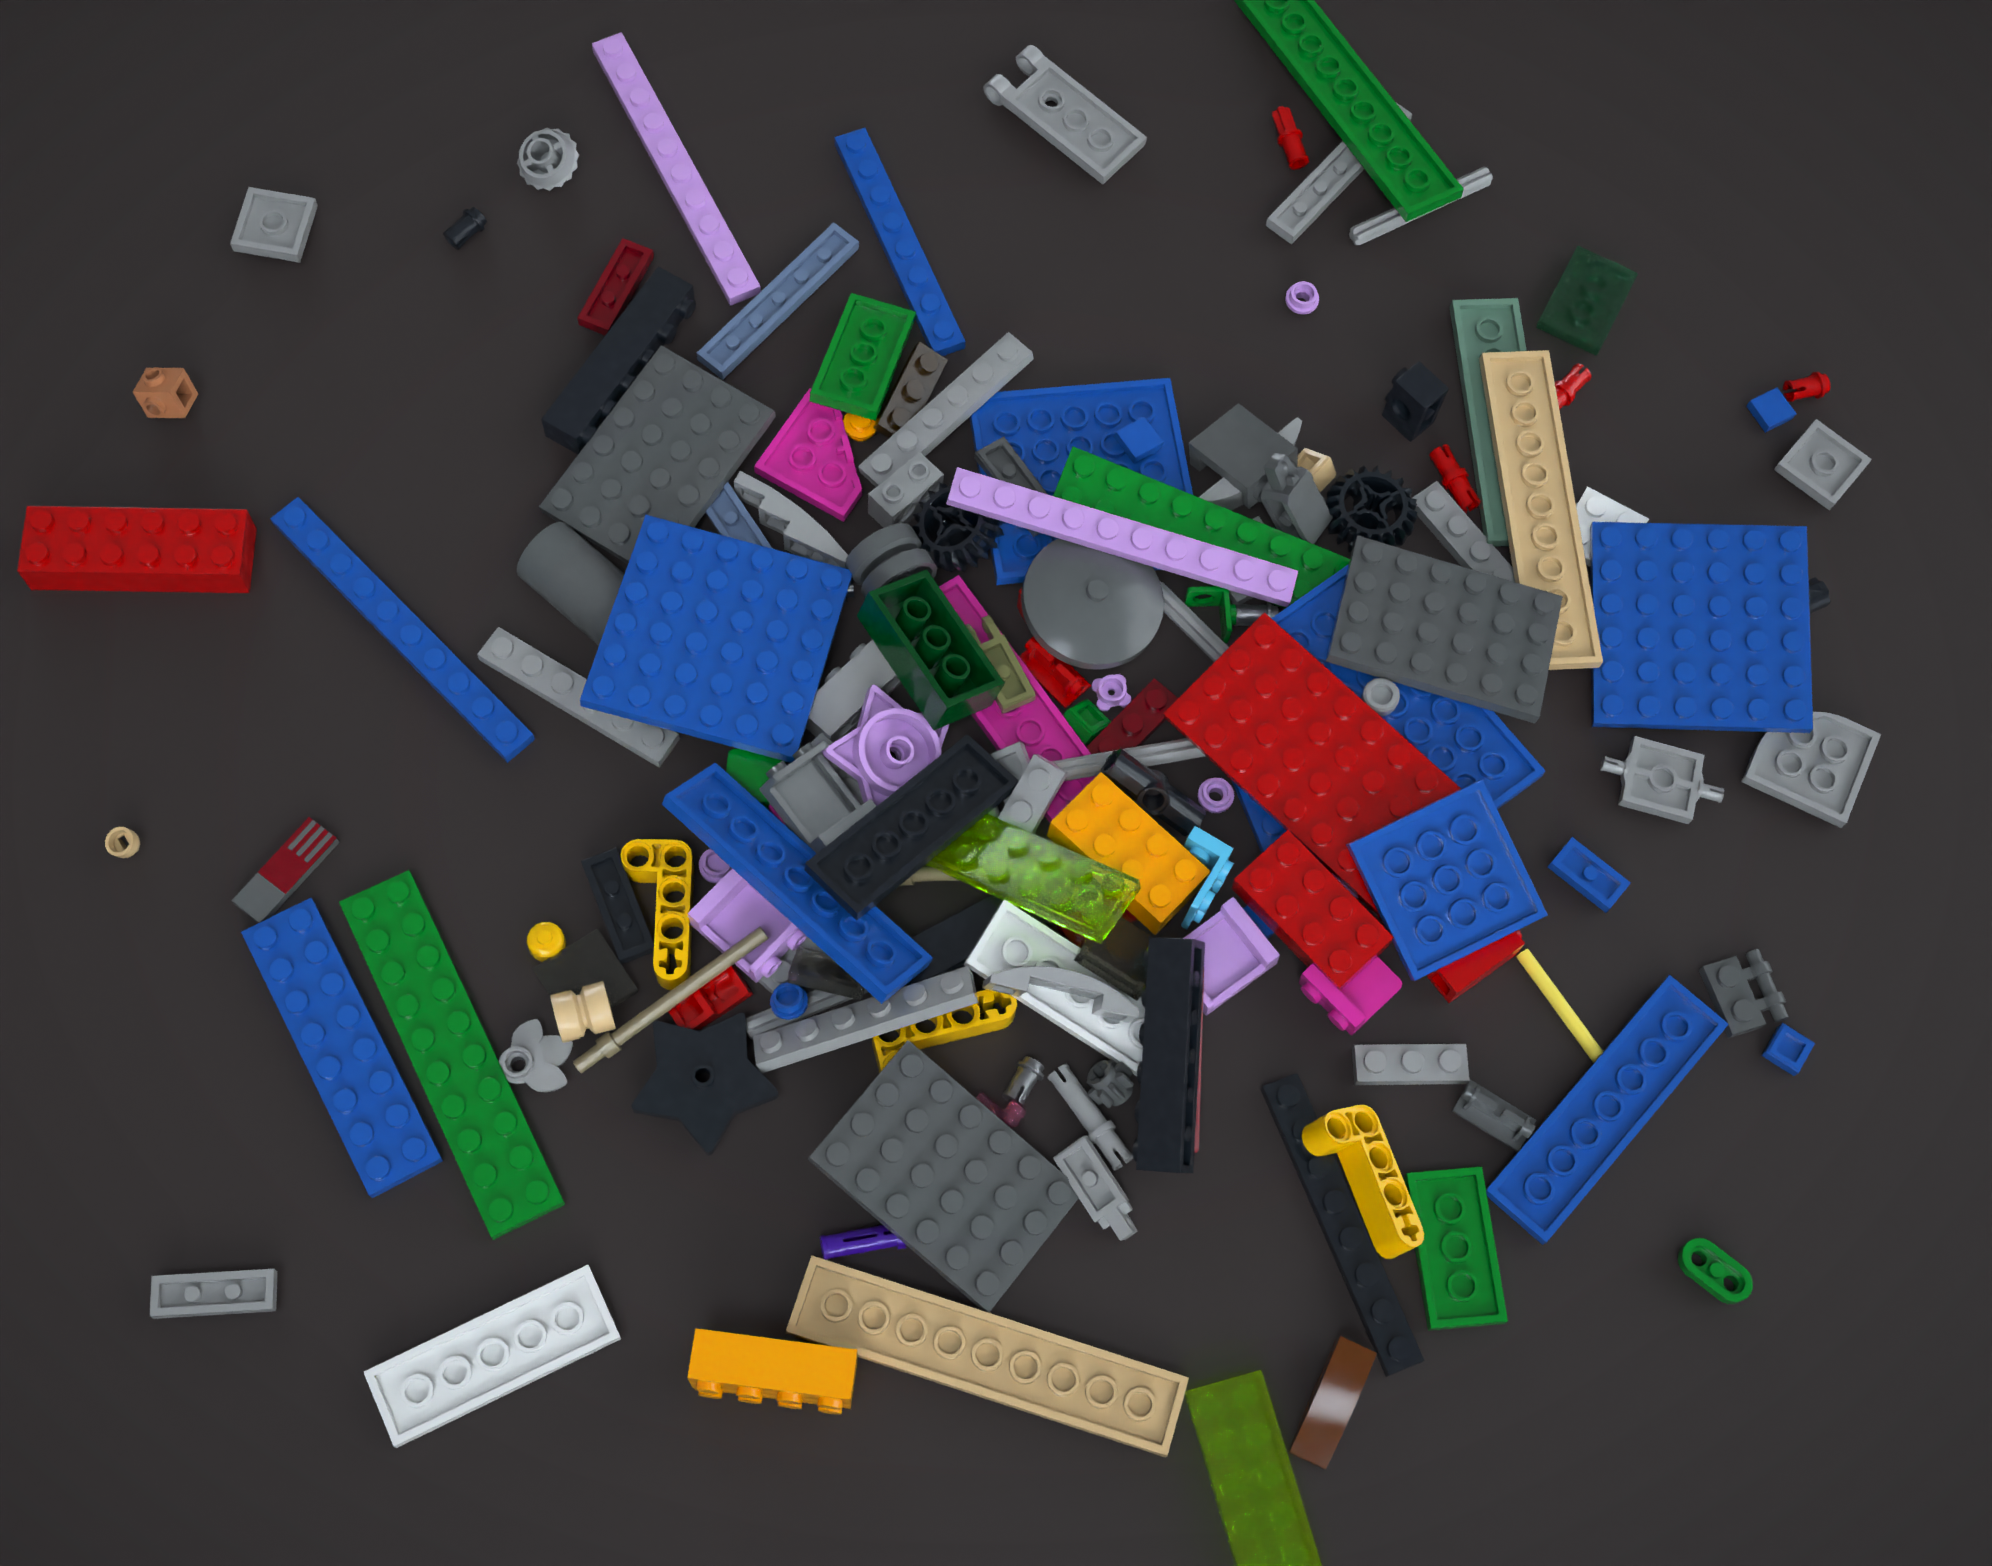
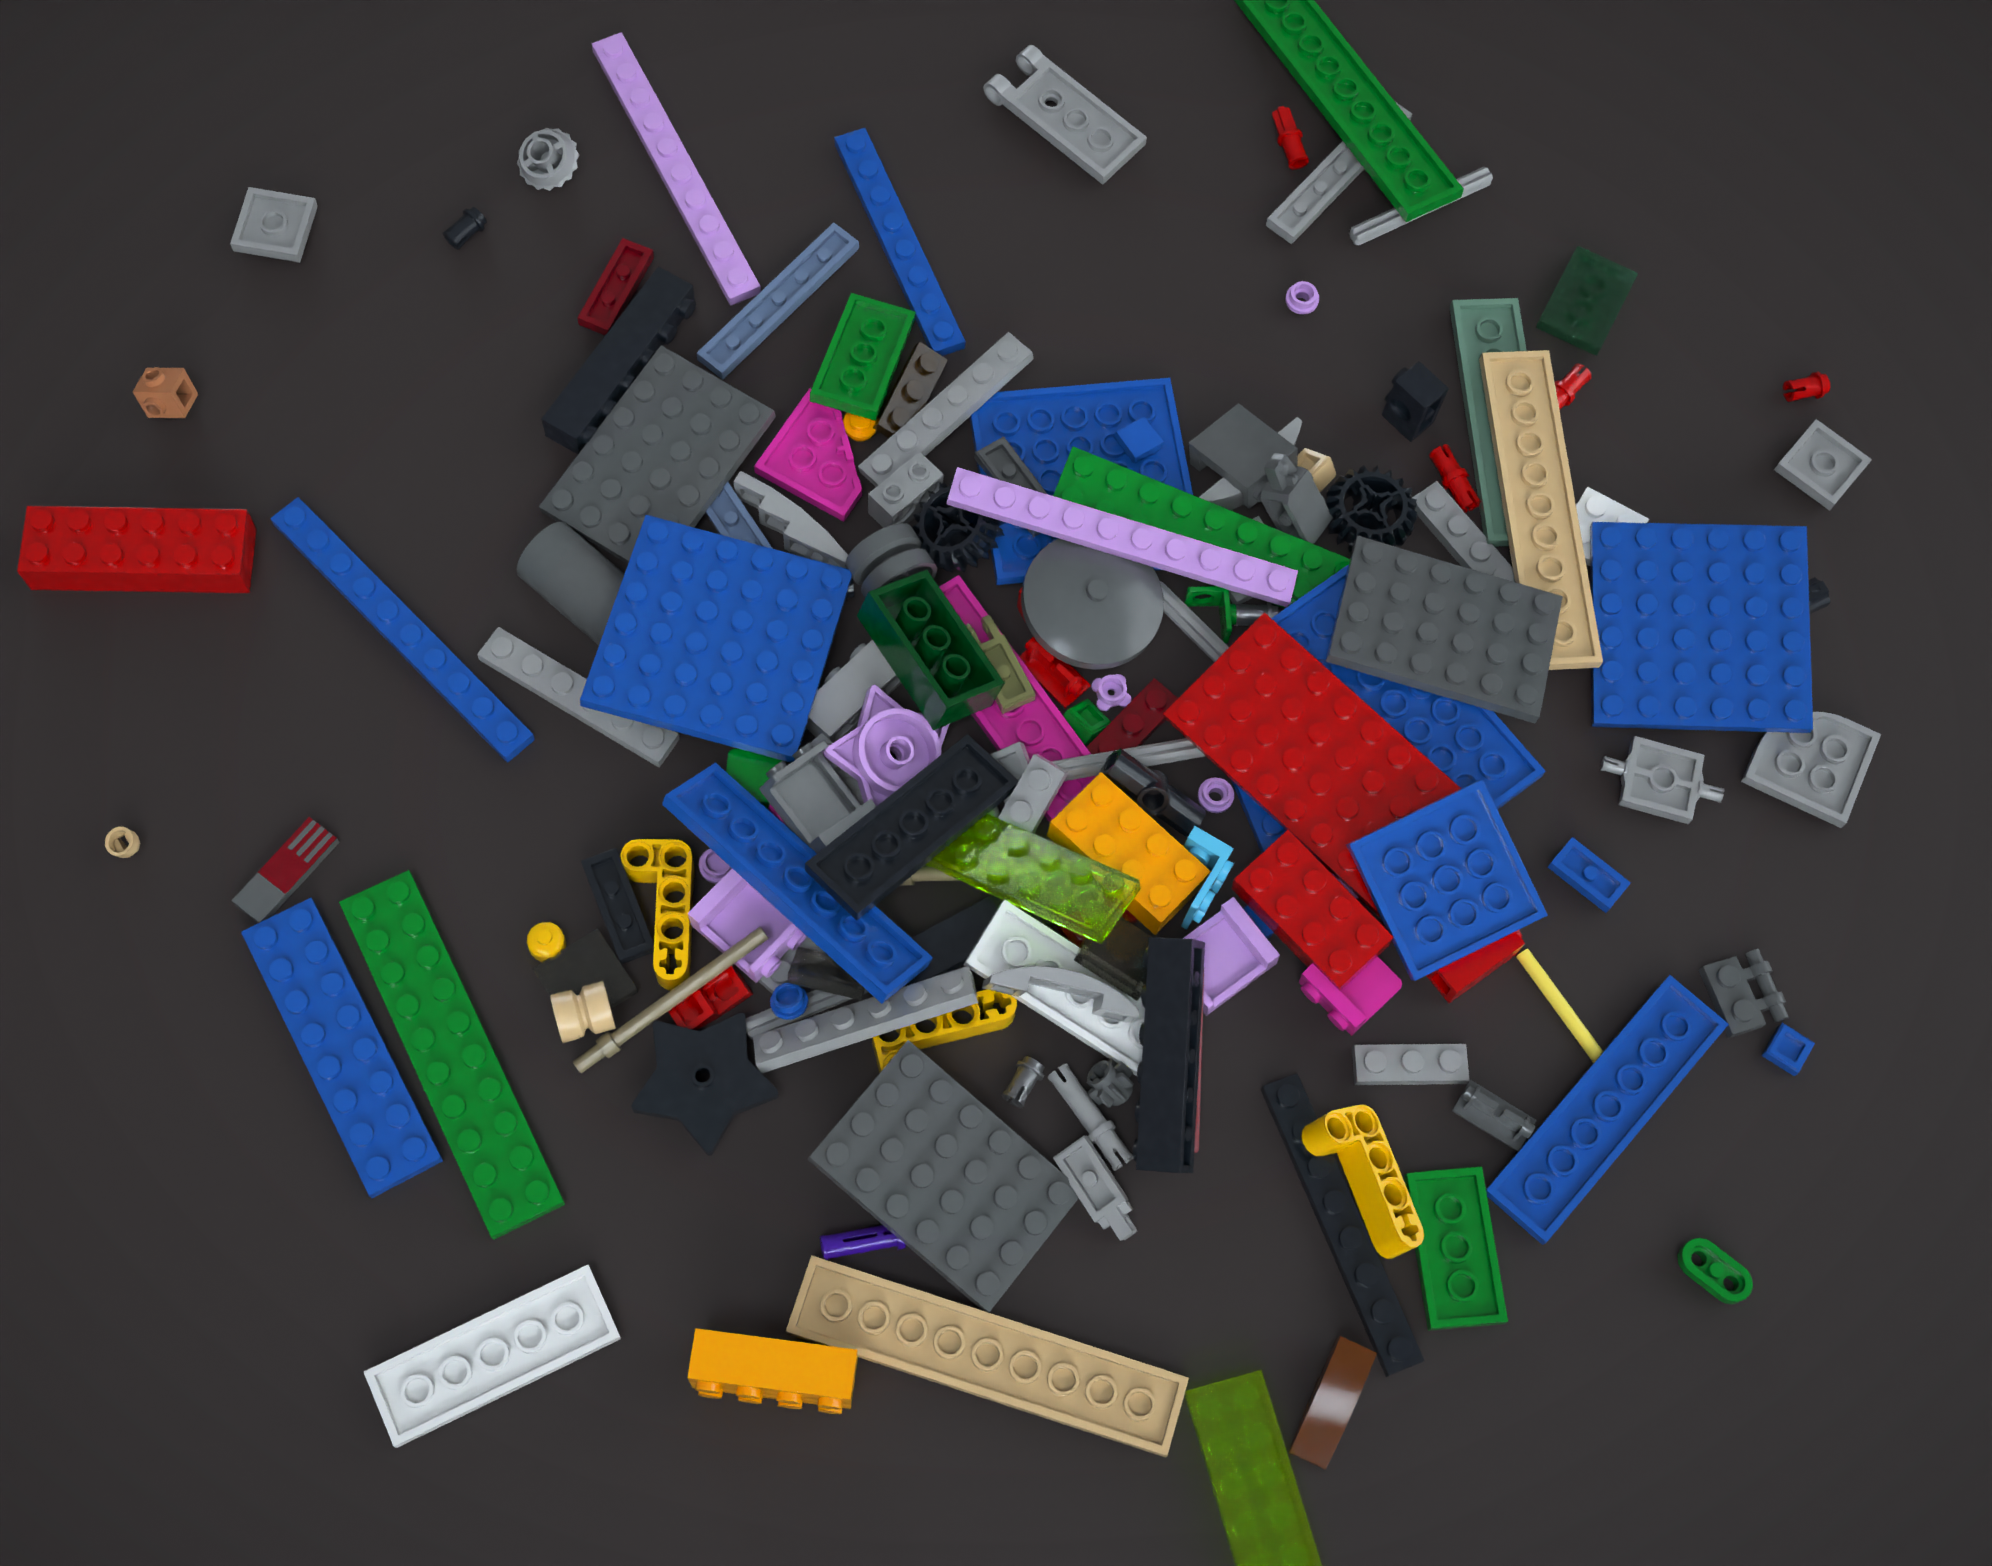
(213, 1293): light grey plate -> none
(542, 1058): light grey plate -> none
(1010, 1115): clear pink arm -> none
(1381, 696): light grey tile -> none
(1771, 409): blue tile -> none

